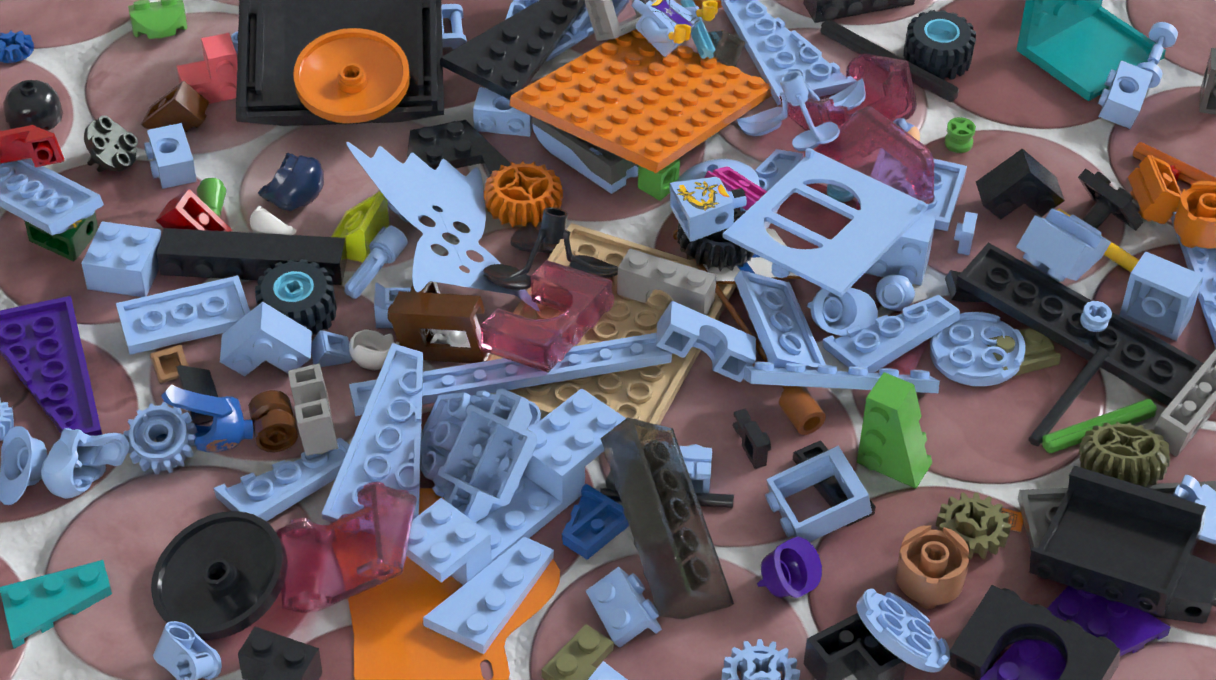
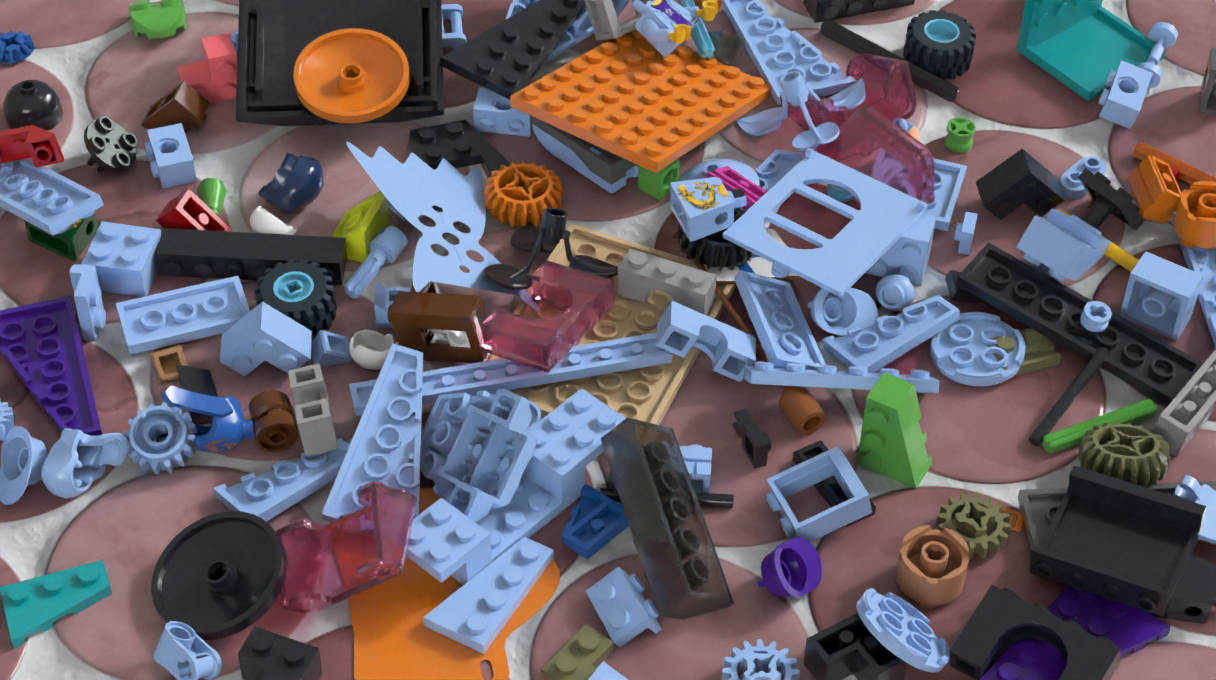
(88, 300): none -> light blue slope
(1069, 181): none -> light blue plate

